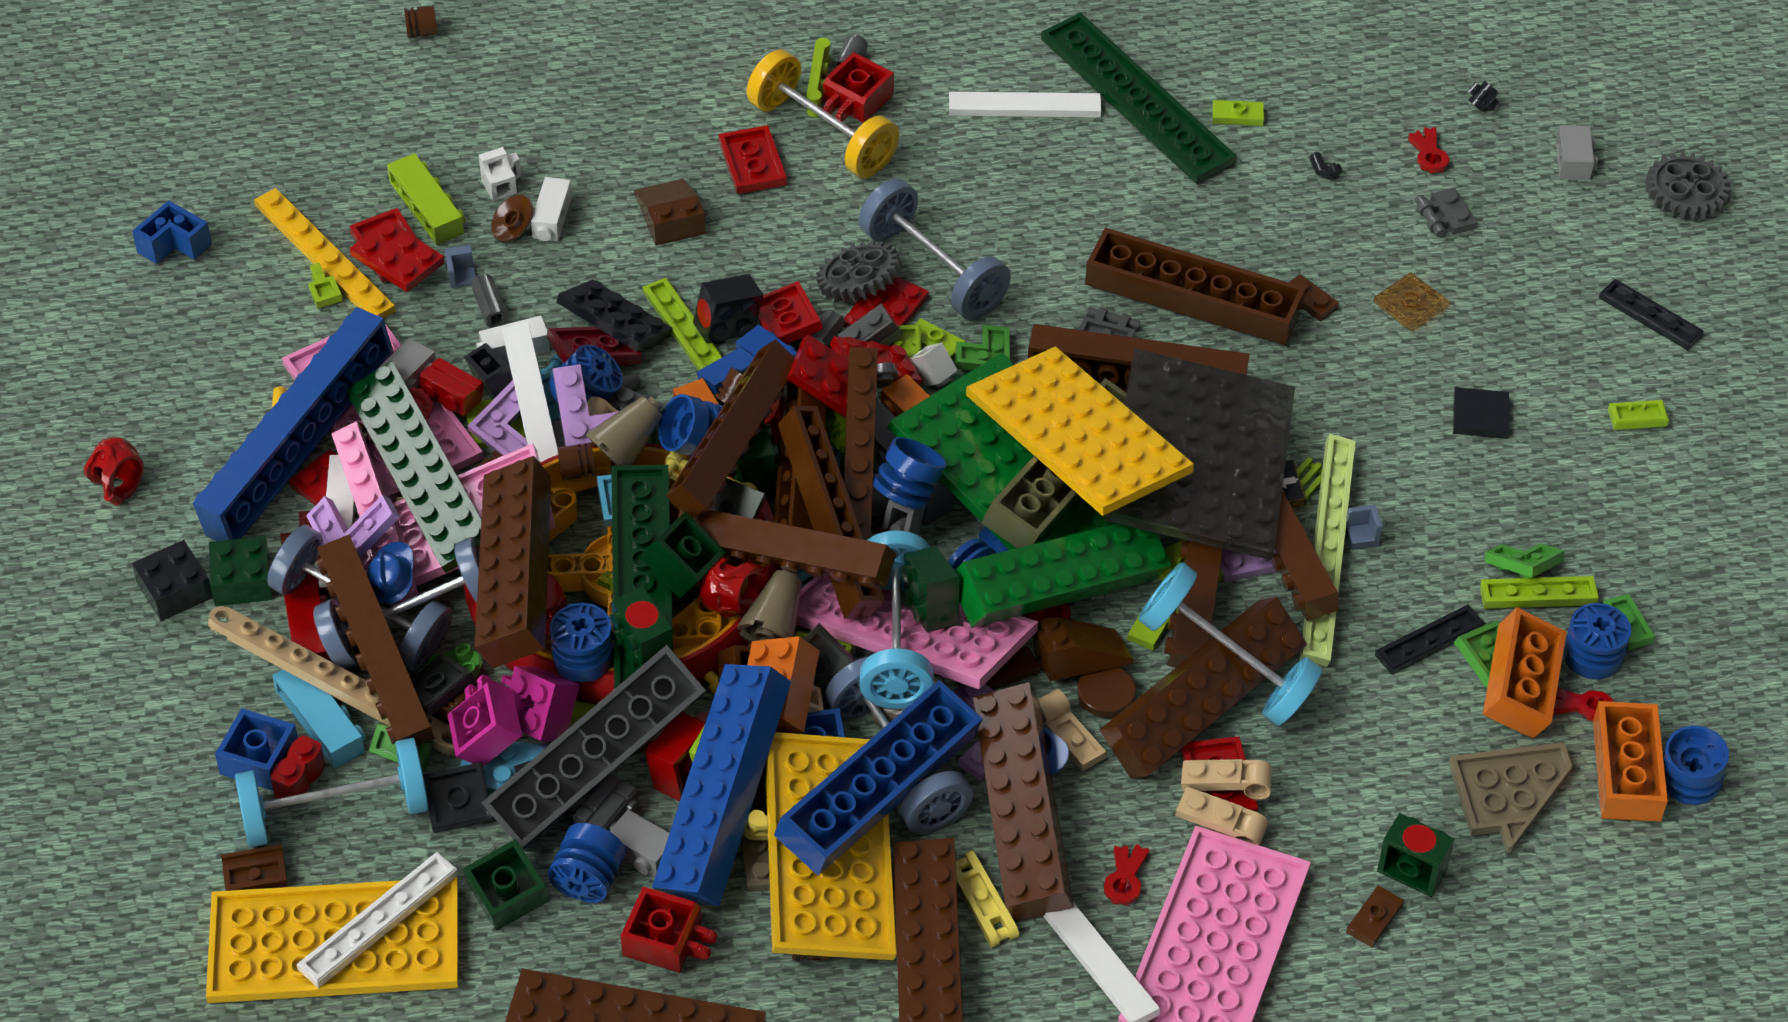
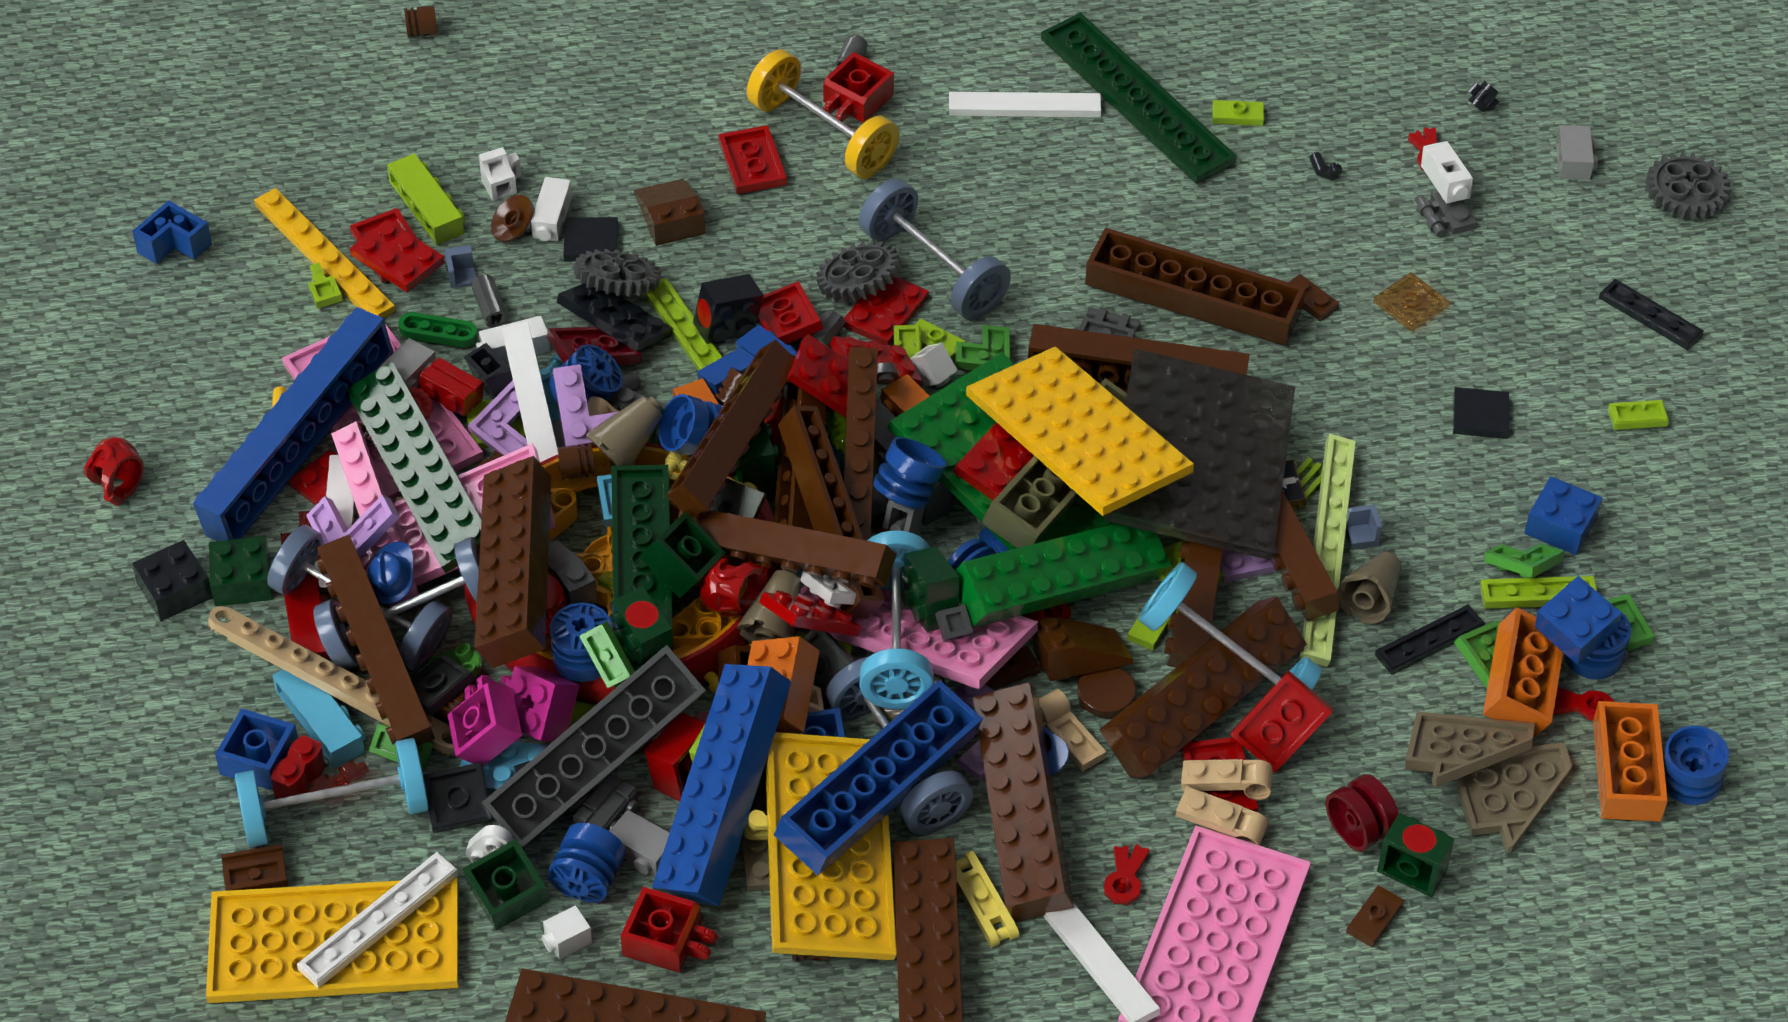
(348, 773): none -> clear red plate
(453, 331): none -> green plate
(487, 841): none -> white plate
(566, 932): none -> white brick
(572, 574): none -> dark grey slope
(589, 234): none -> black tile
(607, 654): none -> bright green plate
(617, 272): none -> dark grey gear
(810, 614): none -> red plate
(819, 69): lime plate -> none
(832, 591): none -> white plate
(874, 326): dark grey brick -> none
(954, 623): none -> dark grey plate
(993, 462): none -> red plate
(1281, 721): none -> red plate
(1361, 812): none -> dark red wheel
(1371, 588): none -> dark tan cone
(1446, 172): none -> white brick
(1463, 744): none -> dark tan wing
(1563, 515): none -> blue brick
(1578, 620): none -> blue brick

